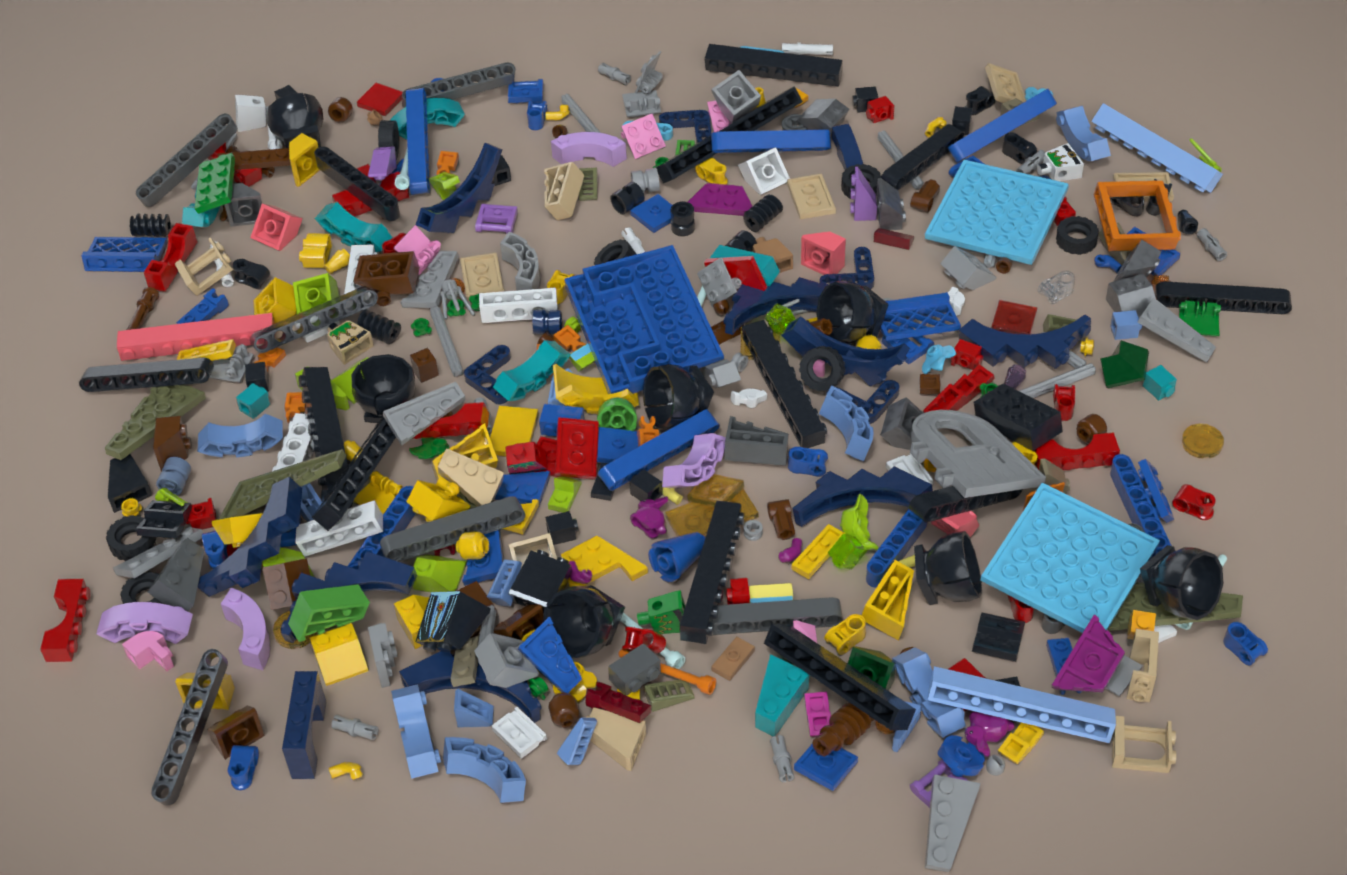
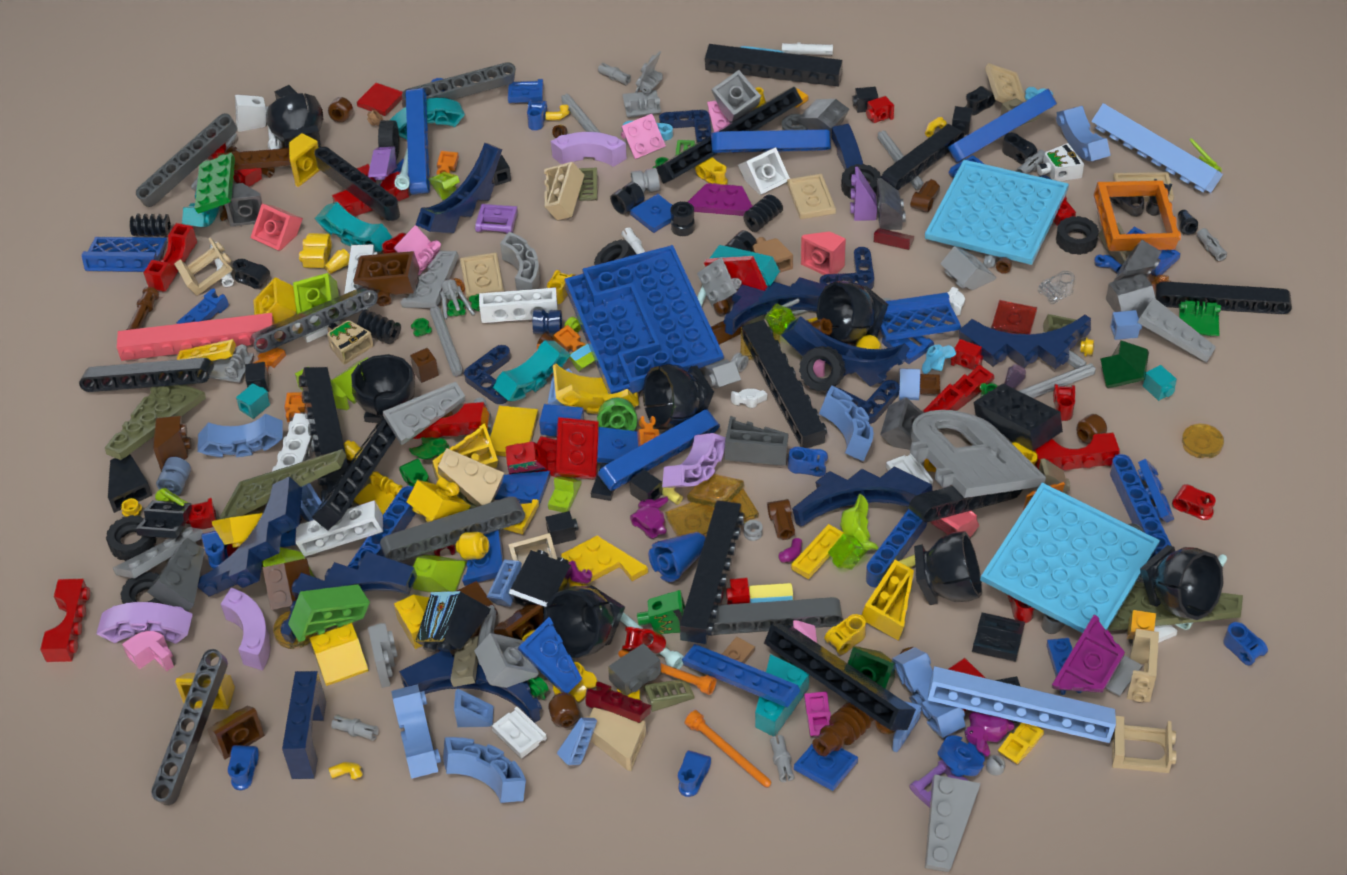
(413, 471): none -> green piece
(692, 773): none -> blue piece
(696, 721): none -> orange piece
(741, 675): none -> blue plate
(909, 383): none -> medium blue slope

